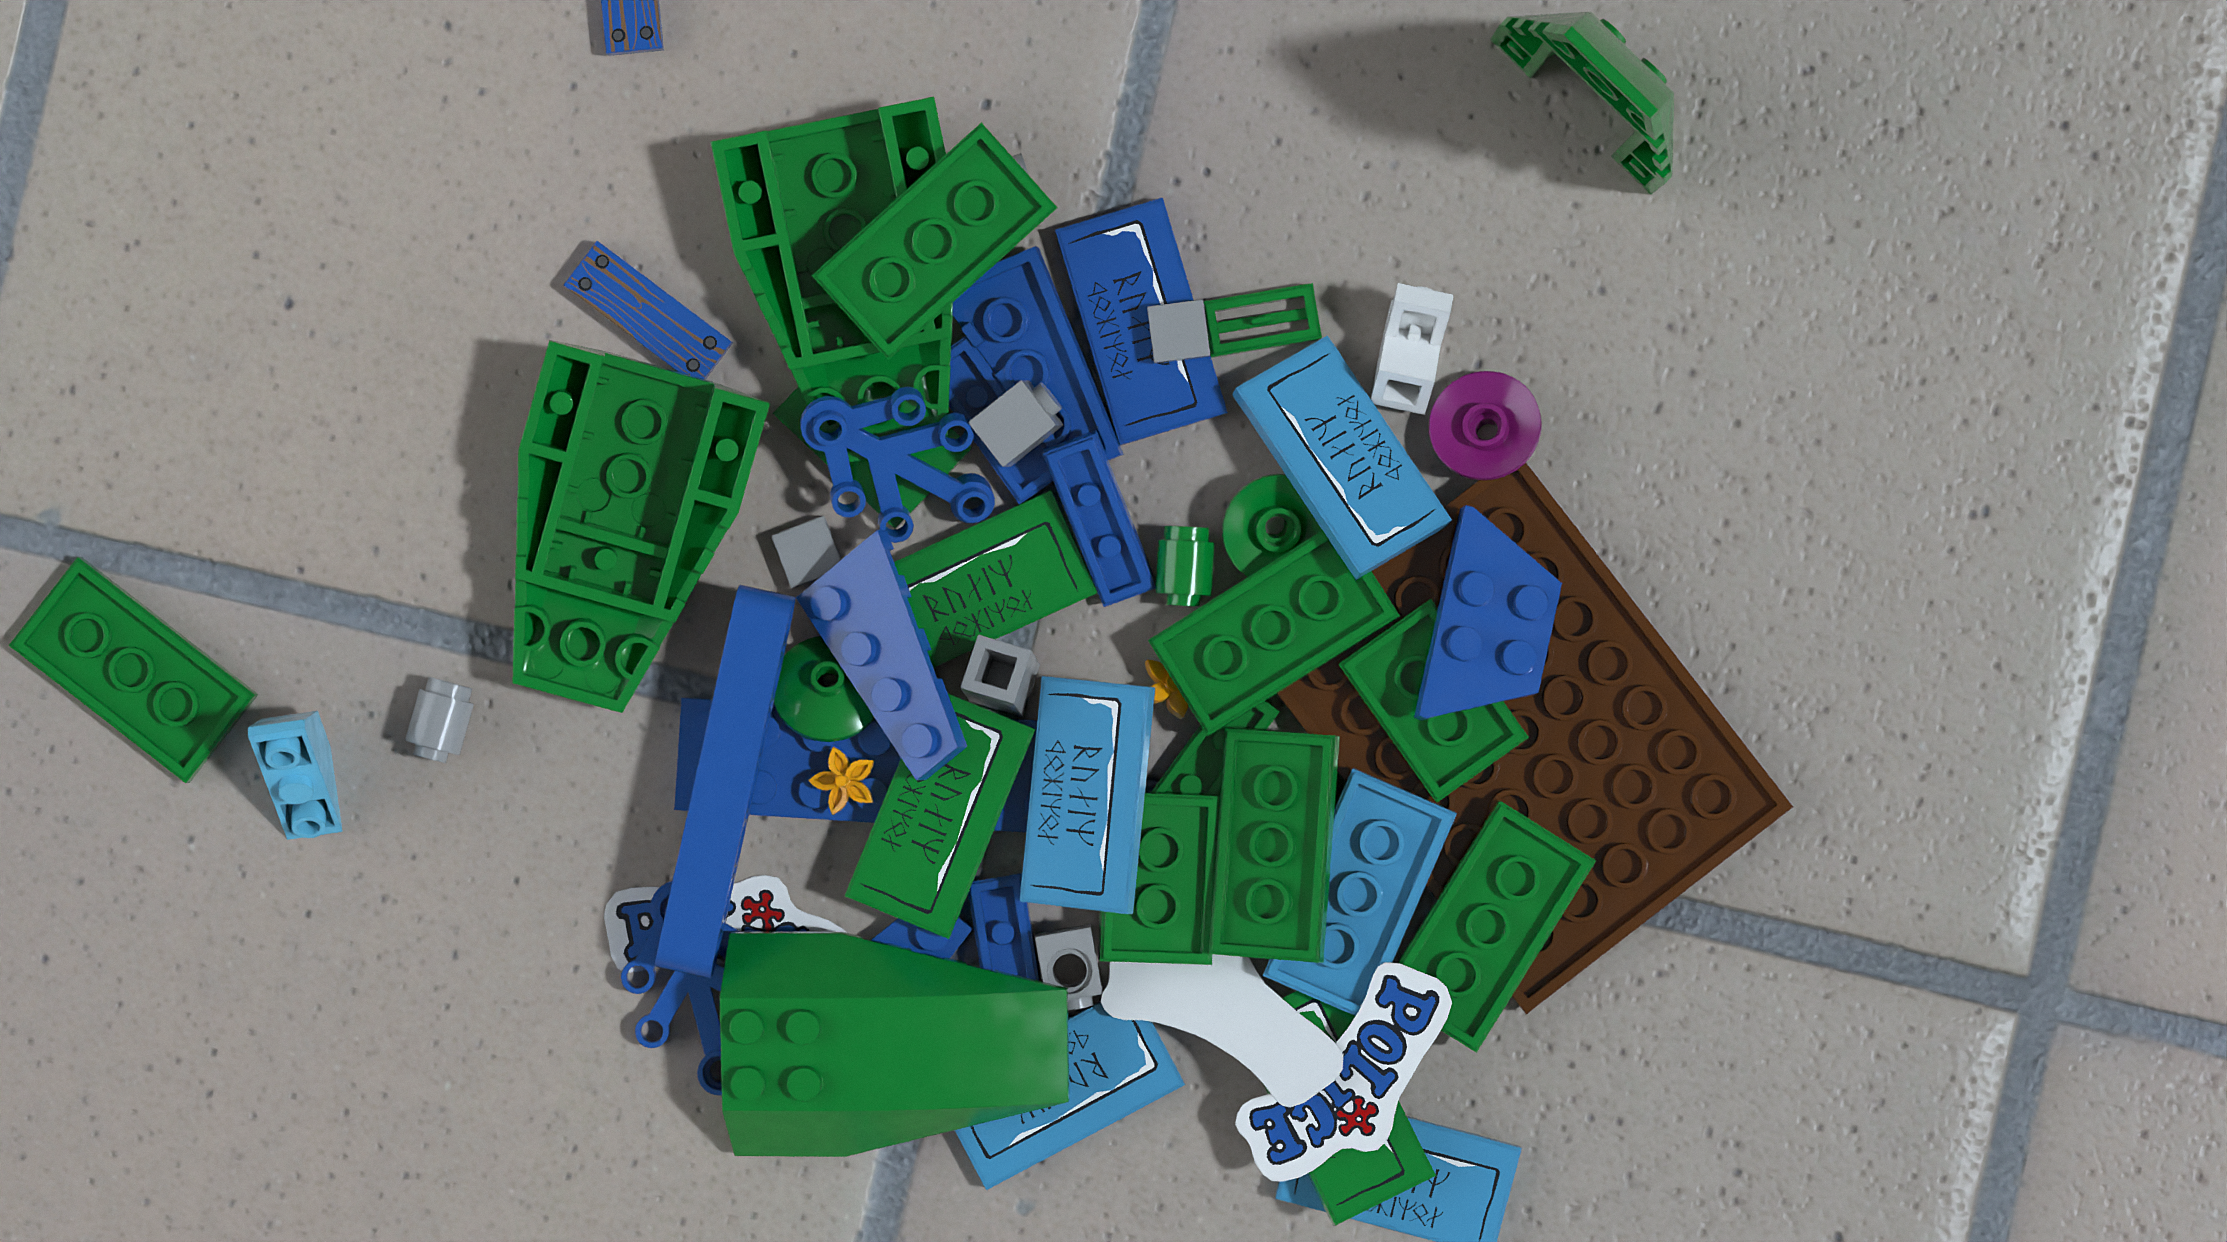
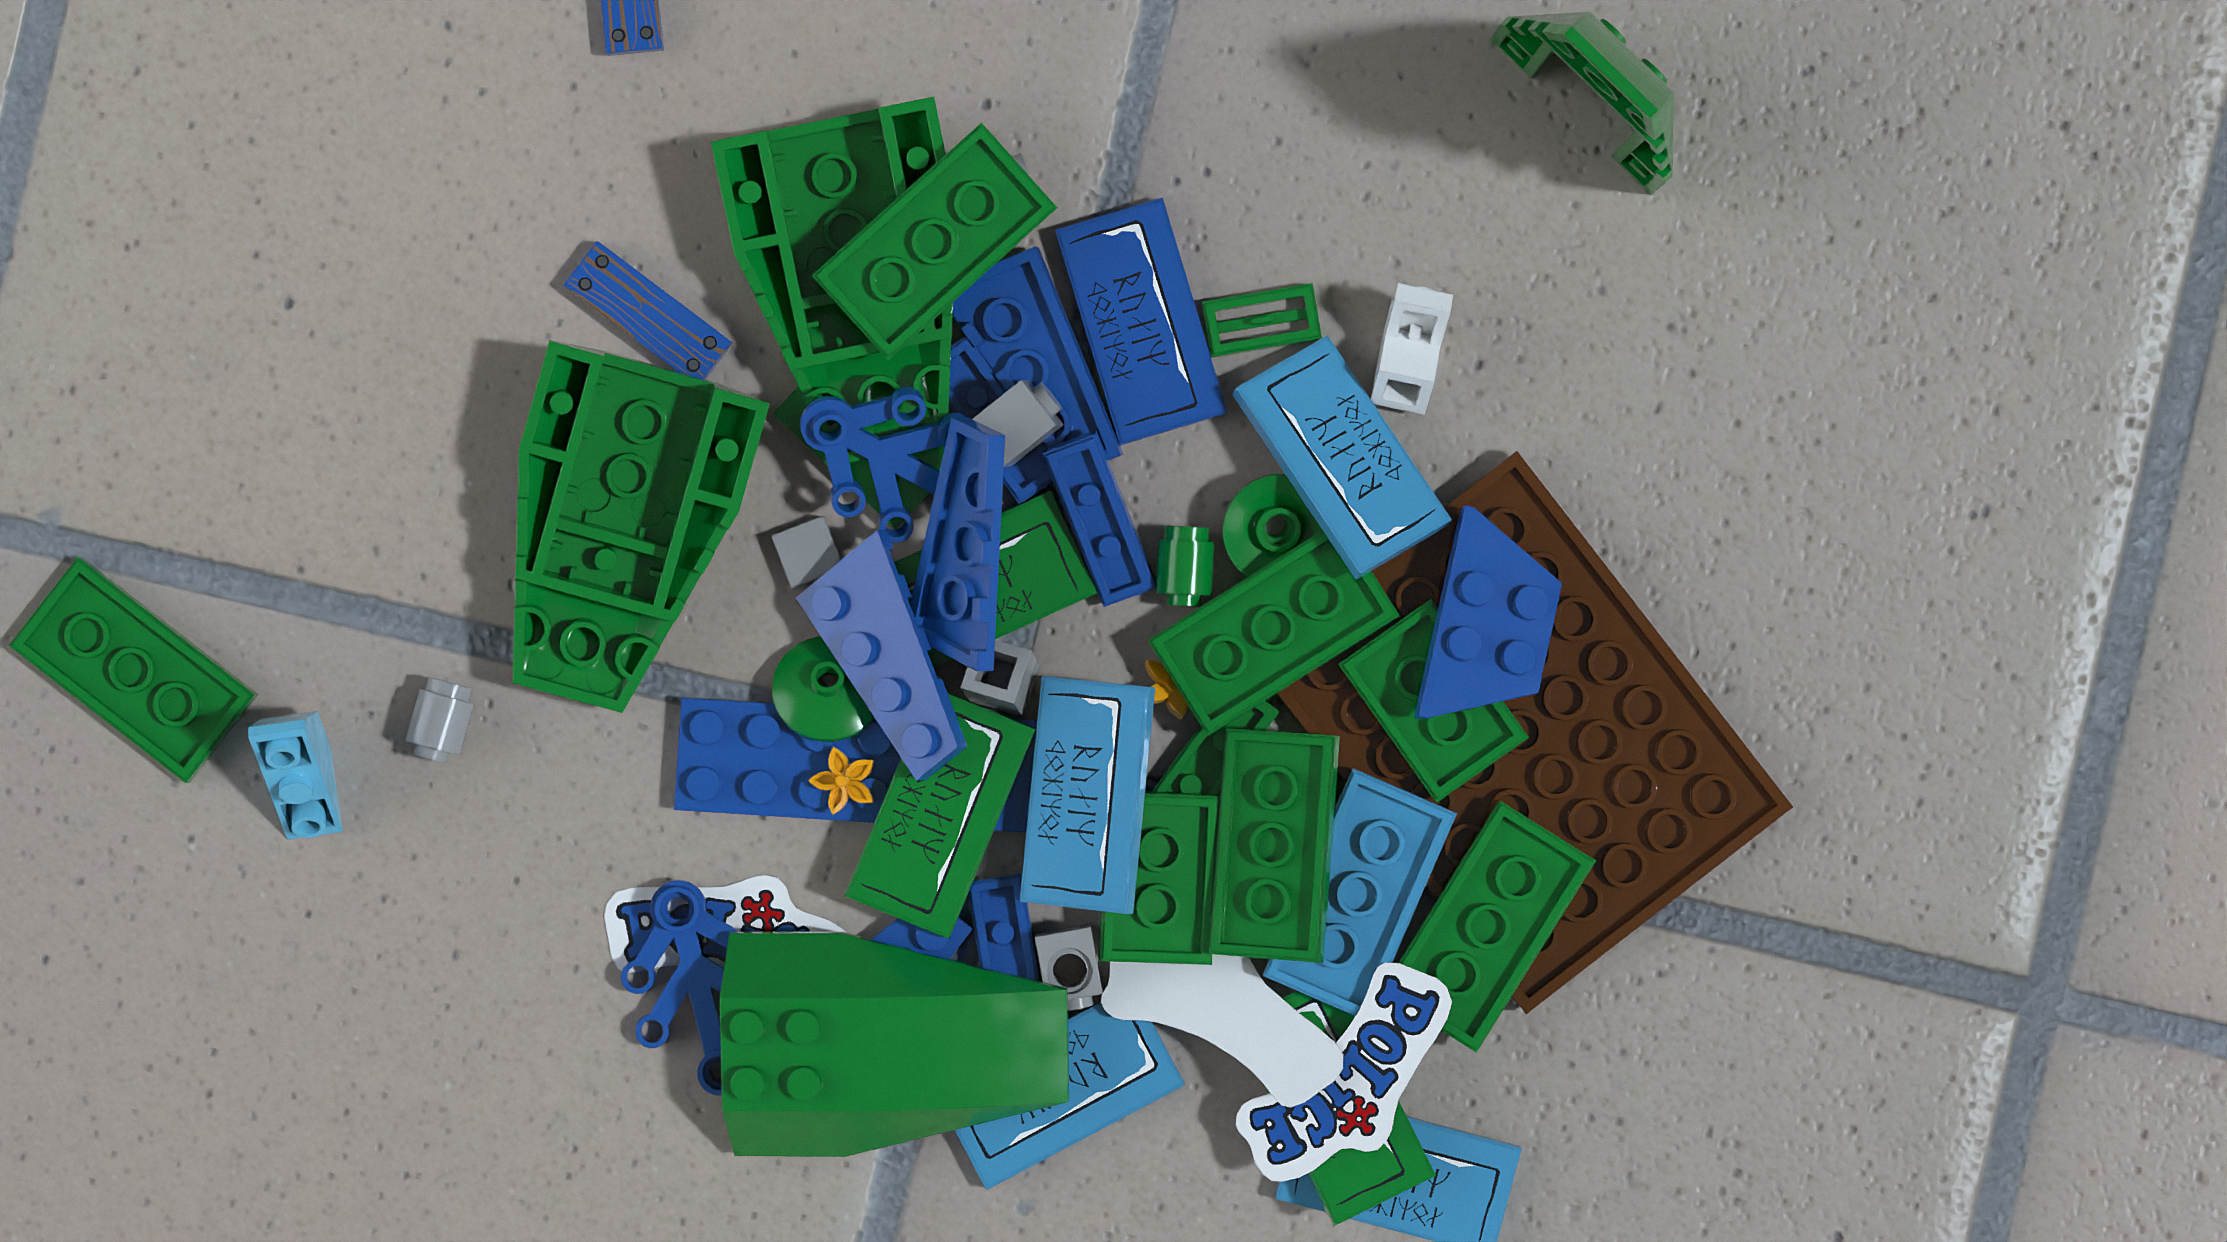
(725, 781): blue beam -> none
(961, 547): none -> blue wing
(1178, 331): light grey tile -> none
(1478, 401): magenta dish -> none

